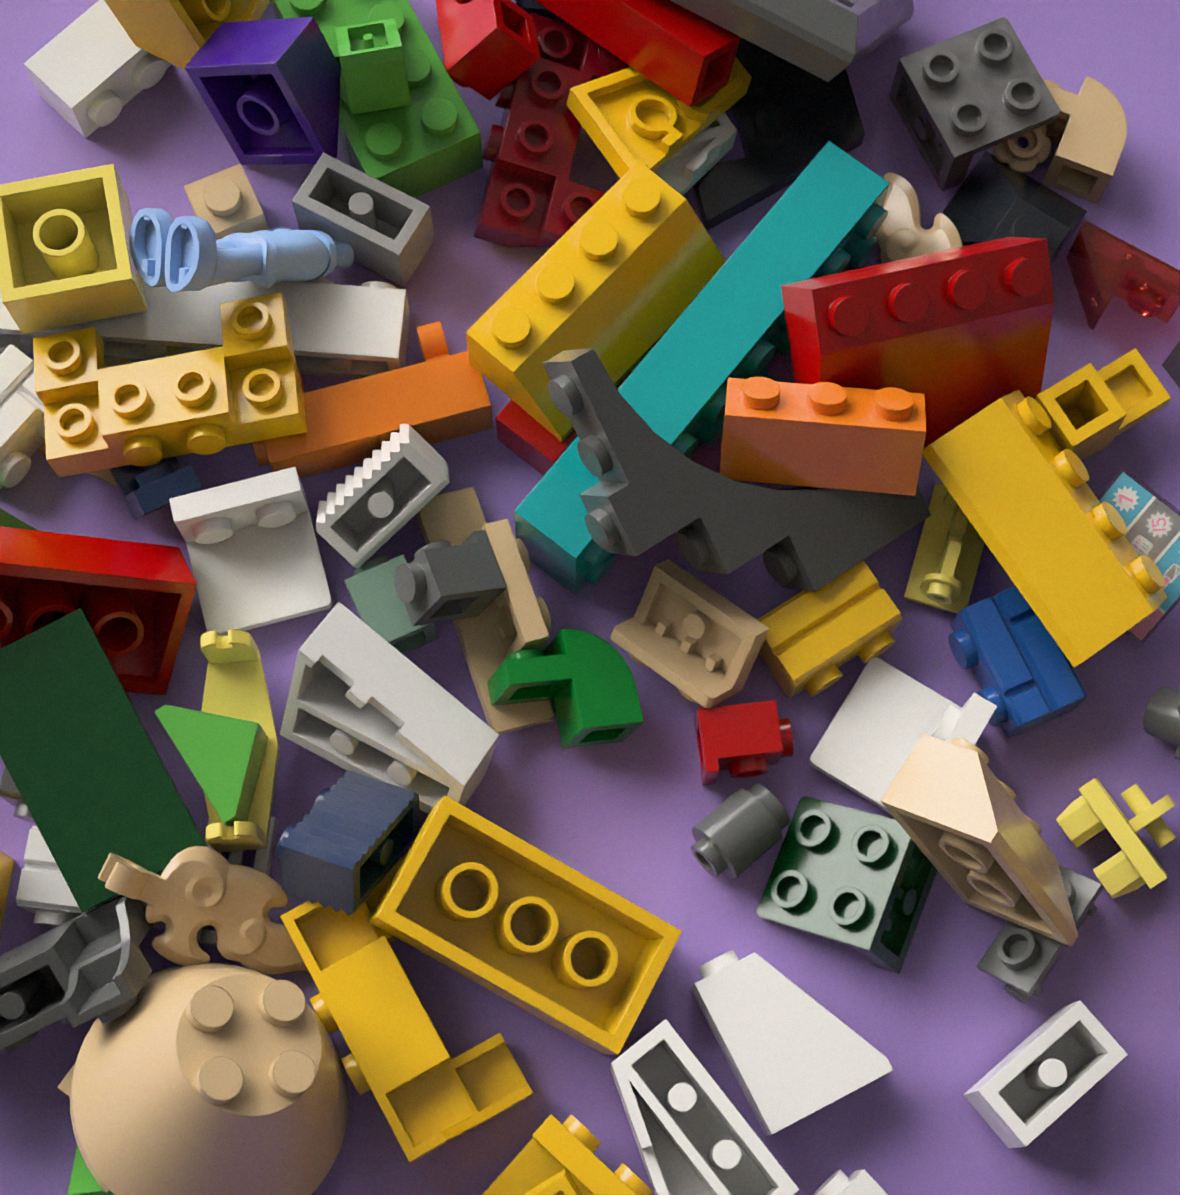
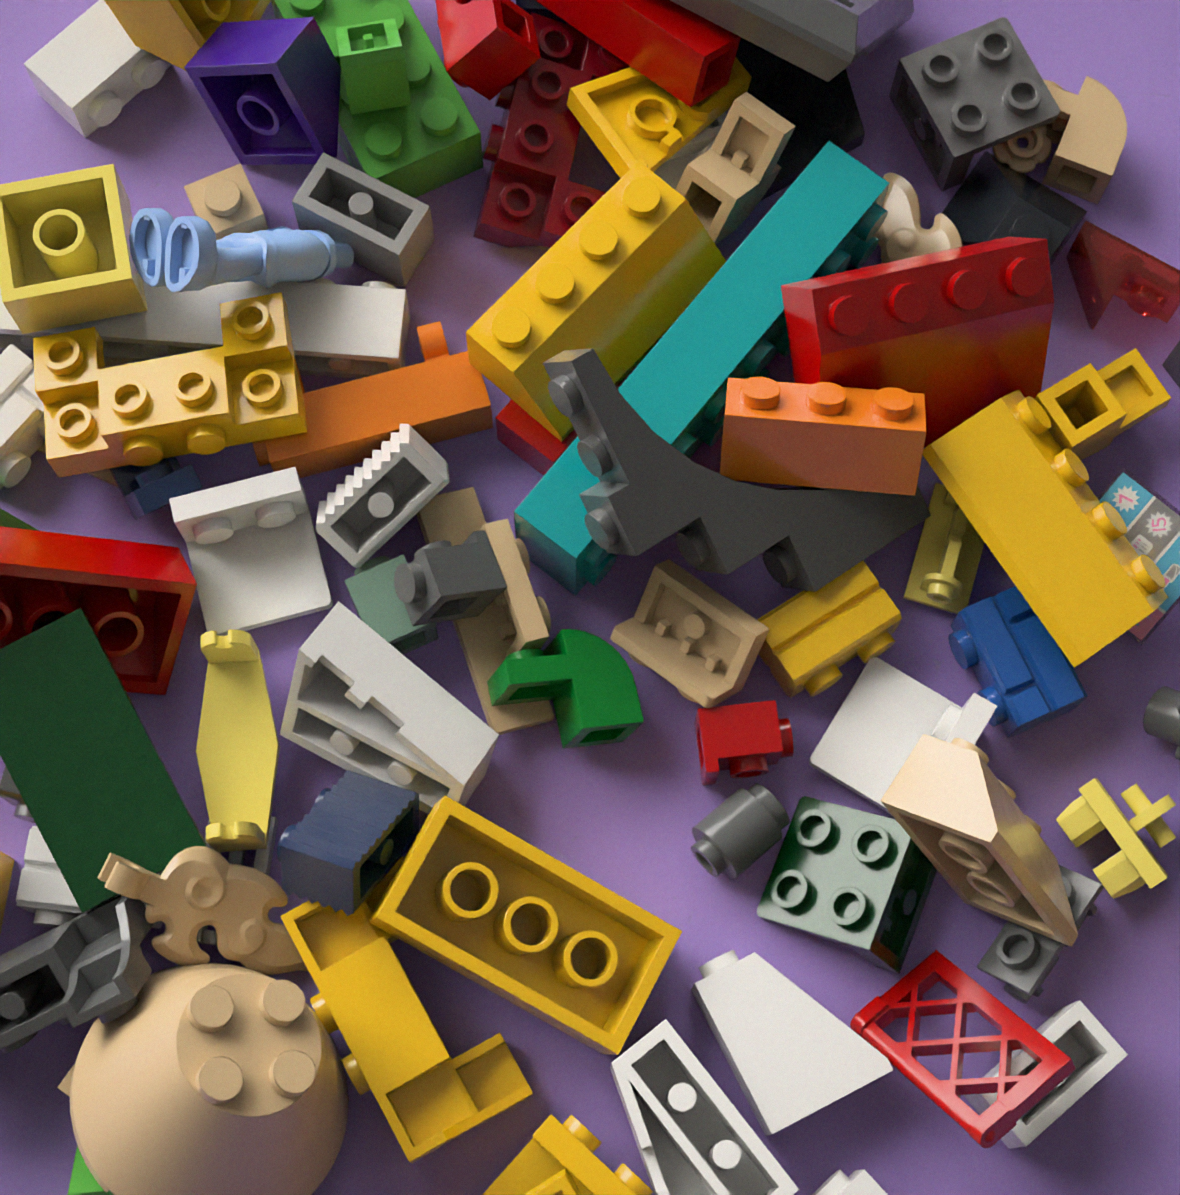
(221, 754): bright green slope -> none
(738, 168): none -> tan brick
(1014, 1093): none -> red window

